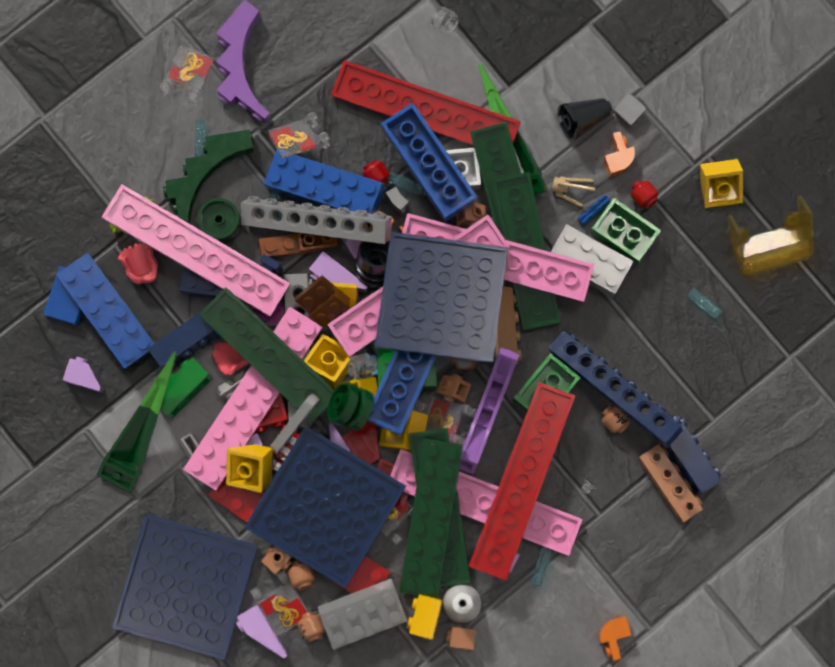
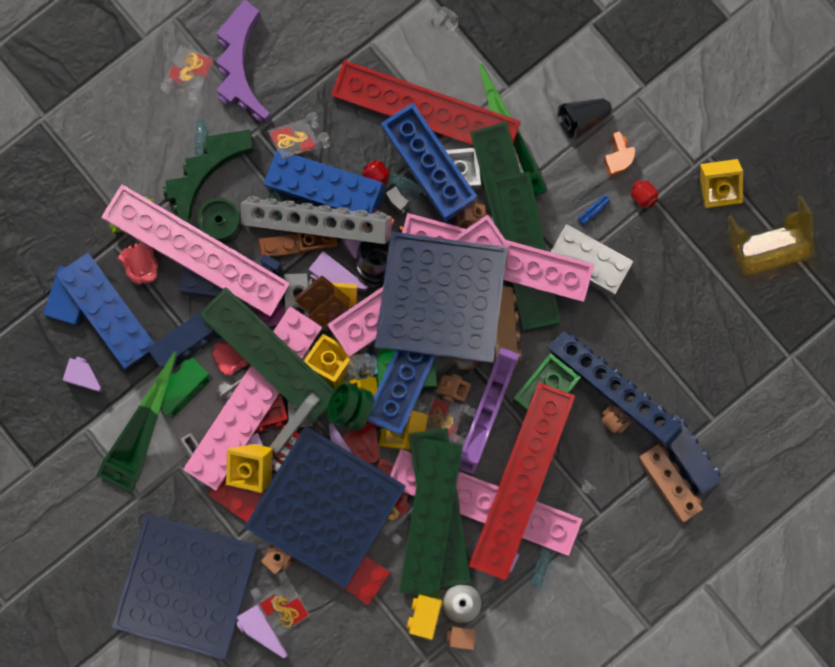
(301, 576): nougat head -> none
(311, 627): nougat head -> none
(362, 614): light grey brick -> none
(561, 185): tan plant -> none
(613, 630): orange brick -> none
(625, 231): brick -> none
(630, 109): light grey piece -> none
(704, 303): clear light blue axle -> none

